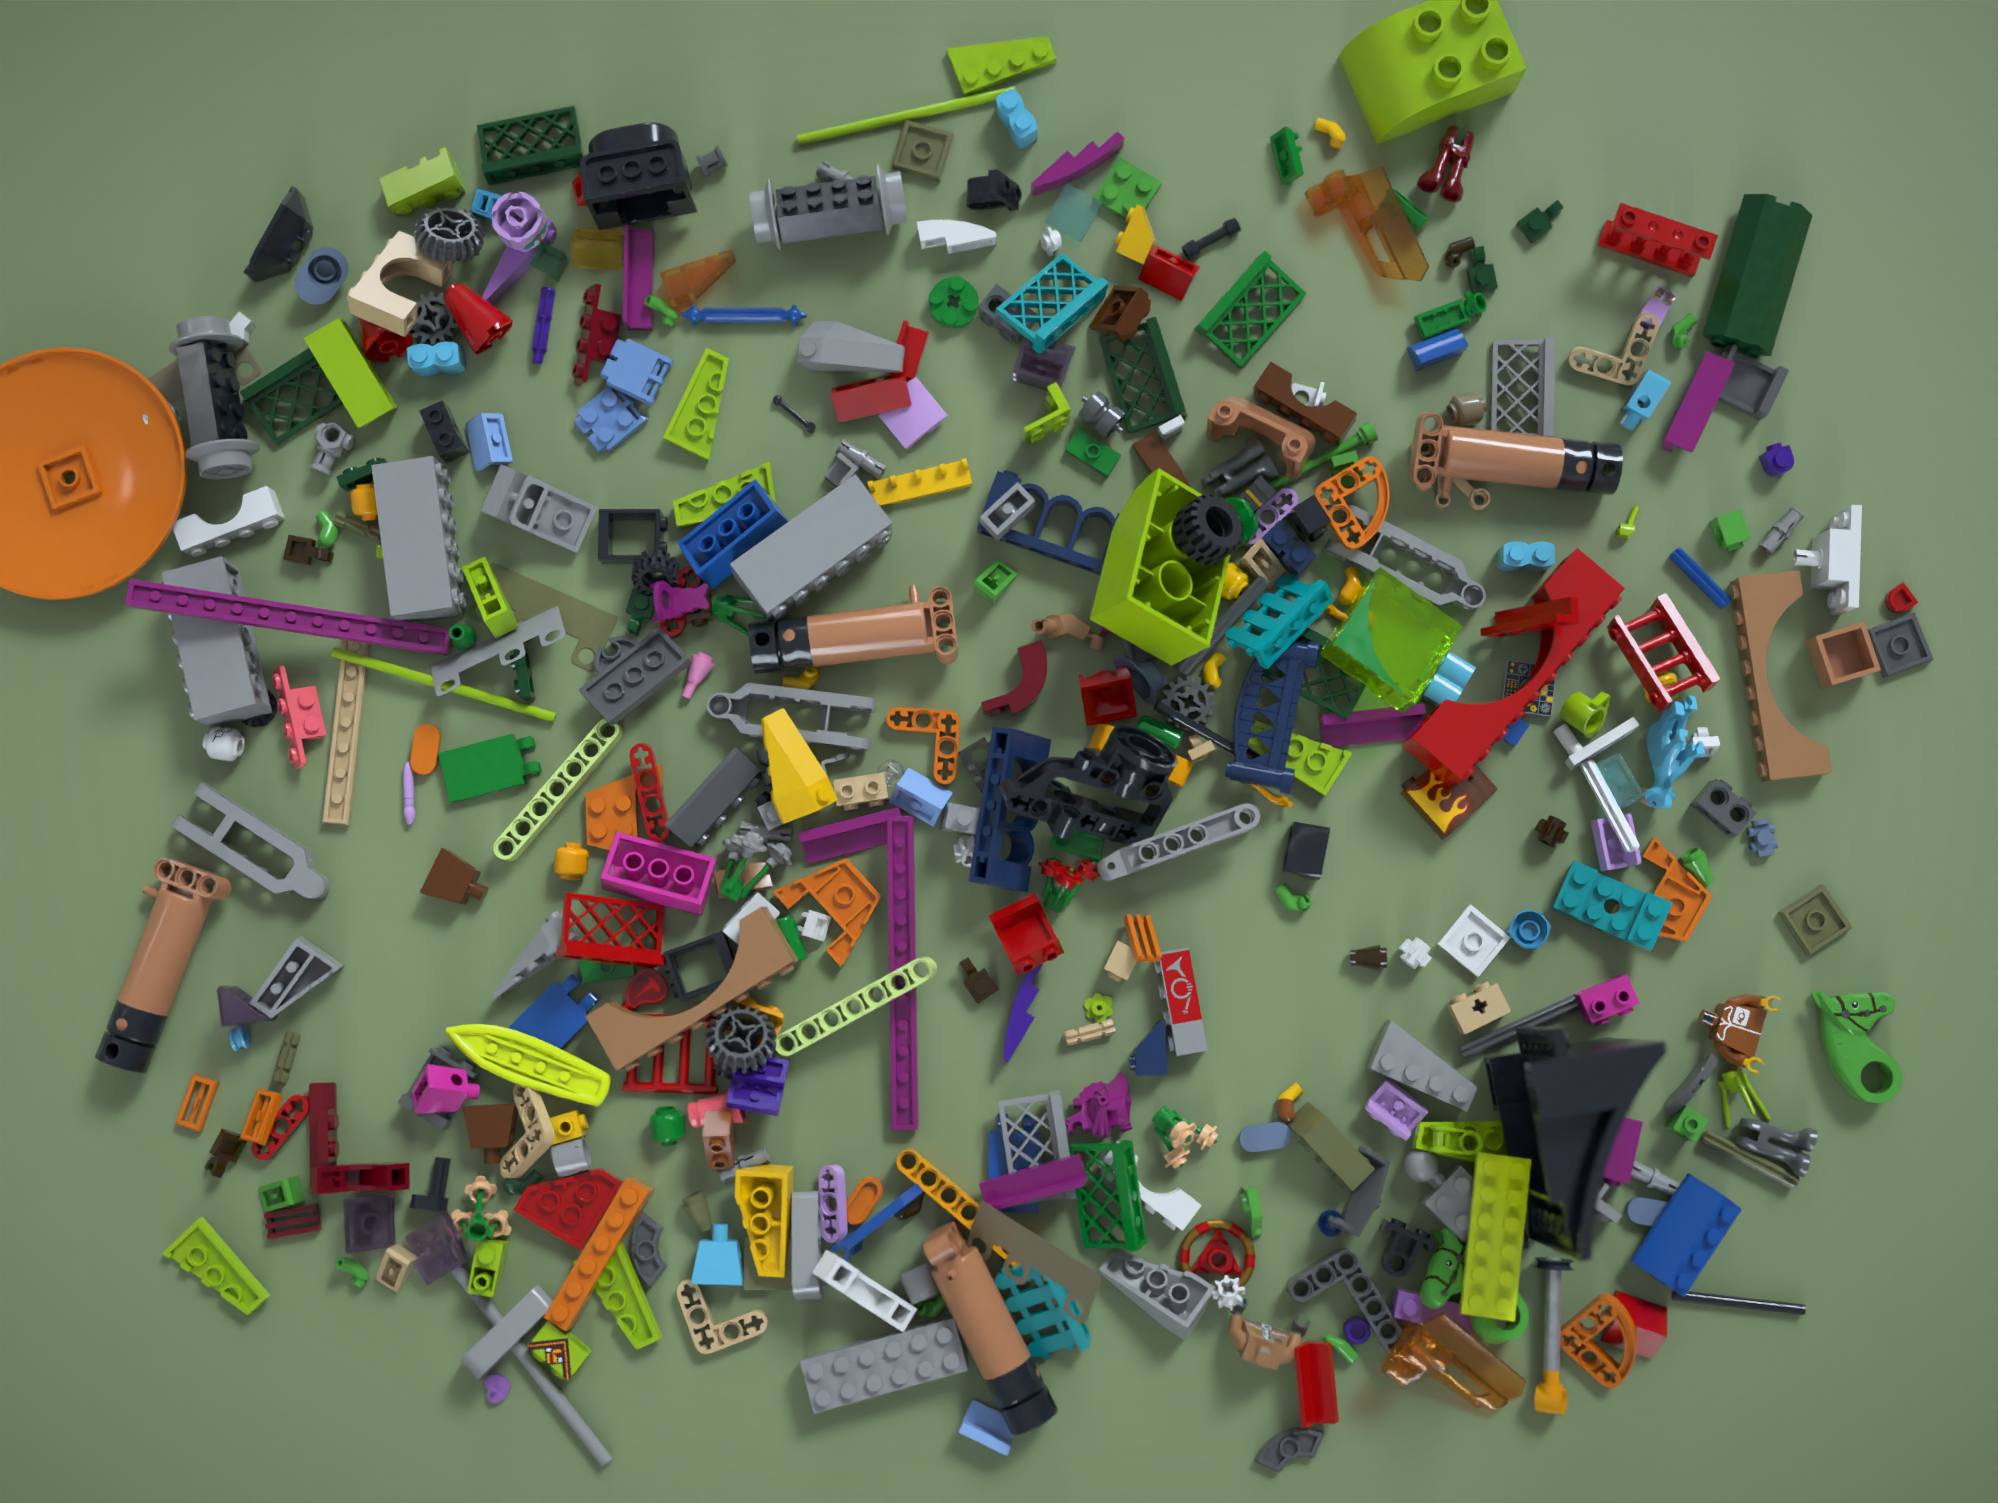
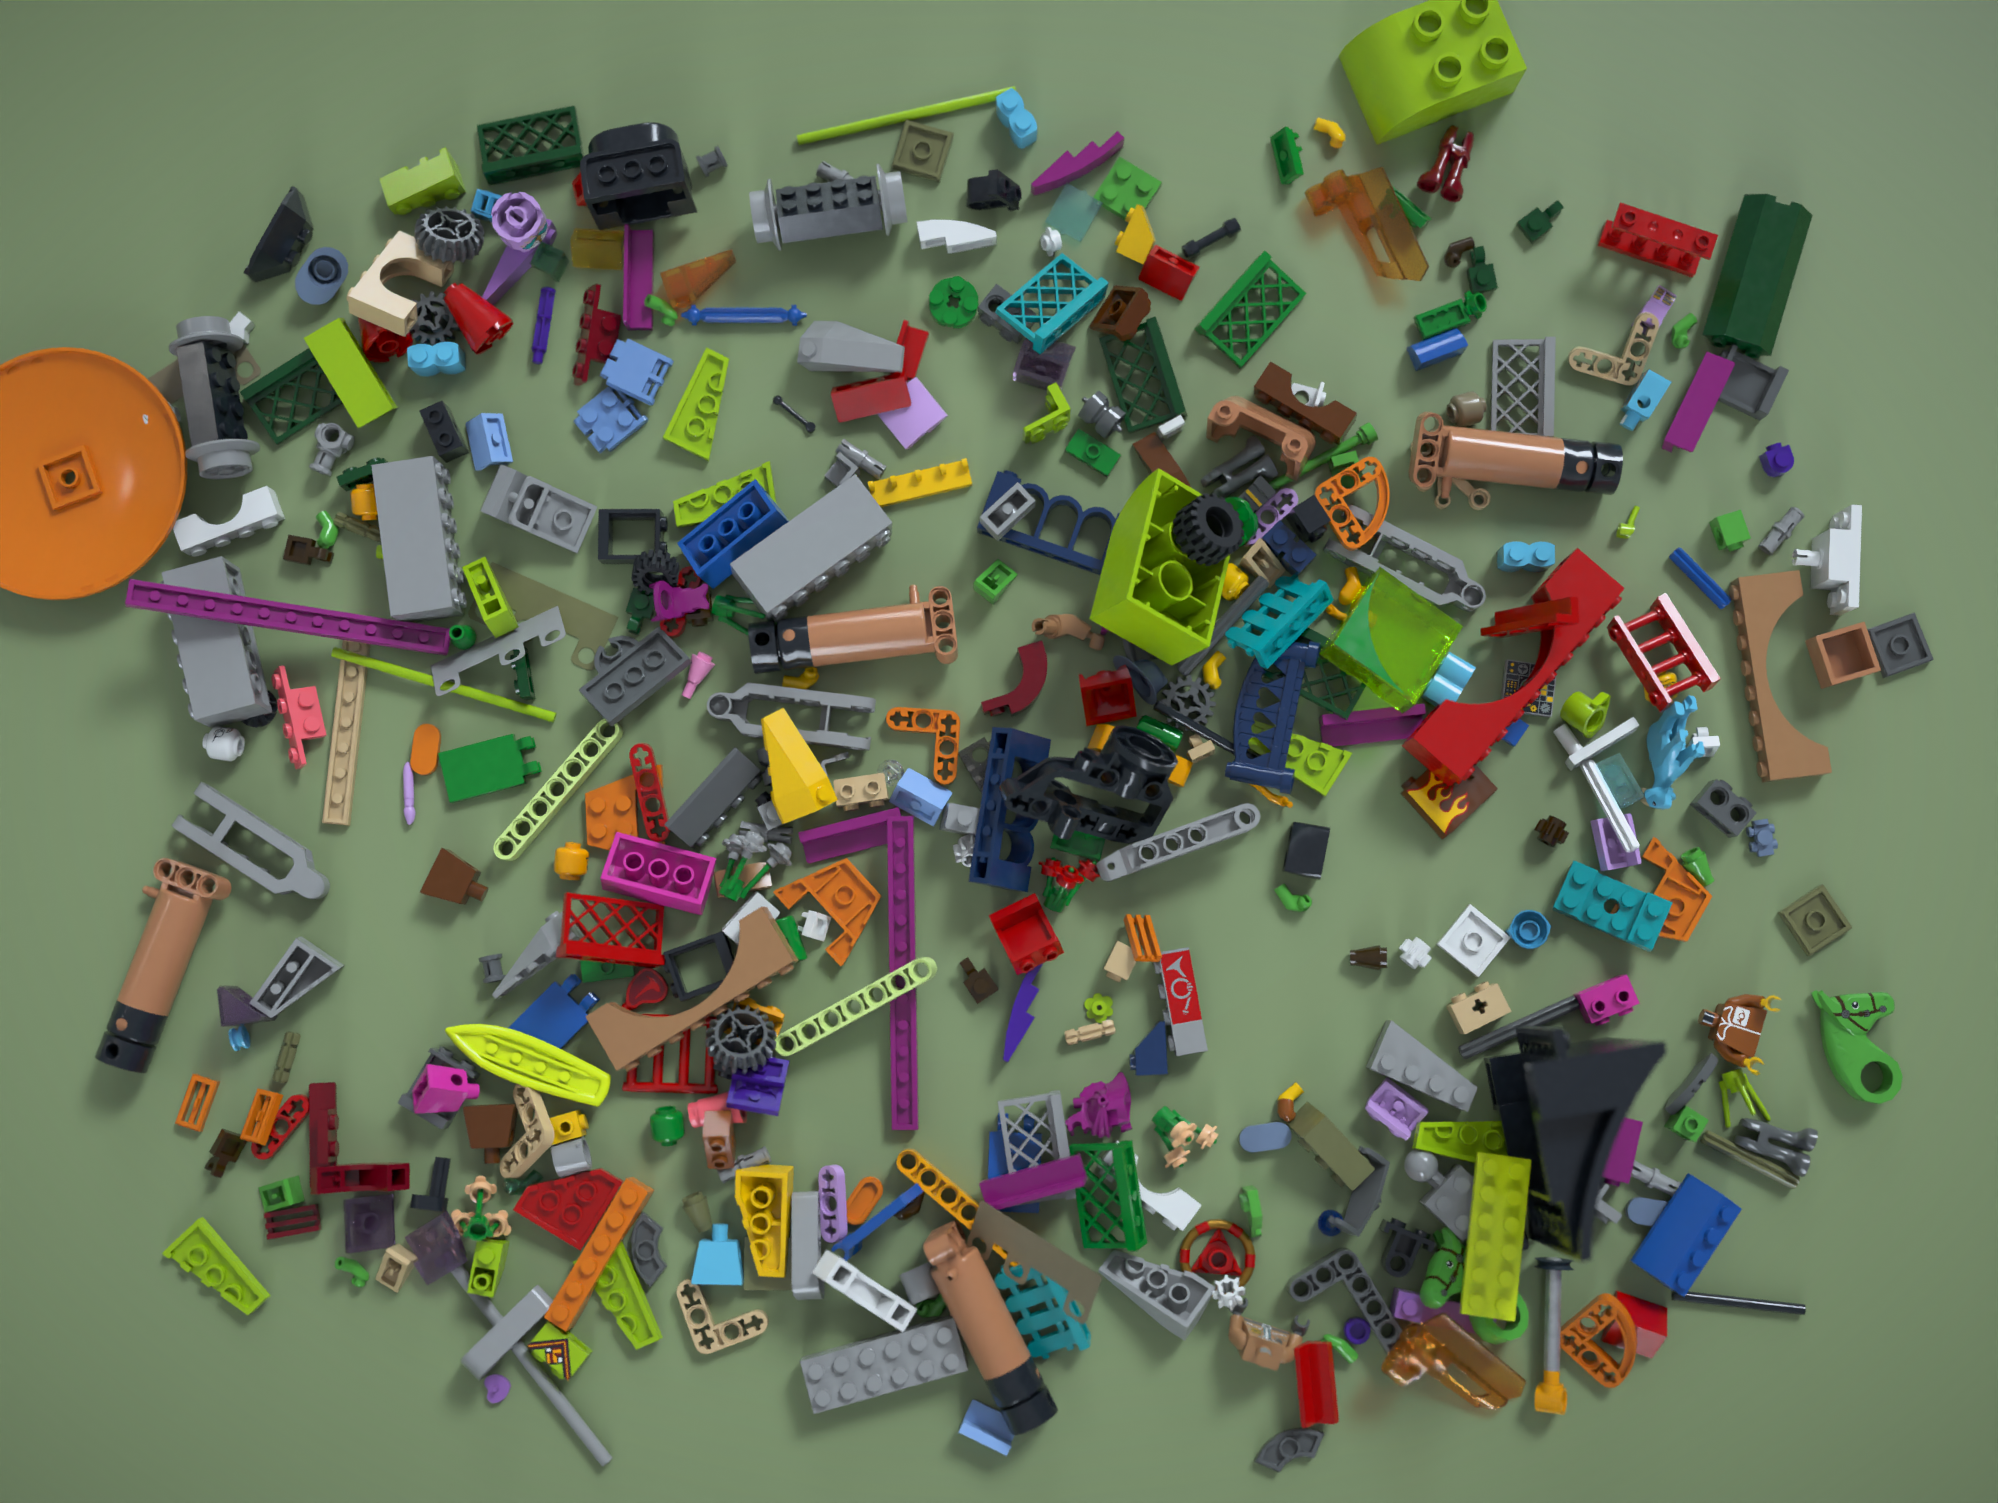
(492, 968): none -> dark grey bush
(994, 63): lime wing -> none
(1450, 1141): lime piece -> none
(1900, 599): red tile -> none

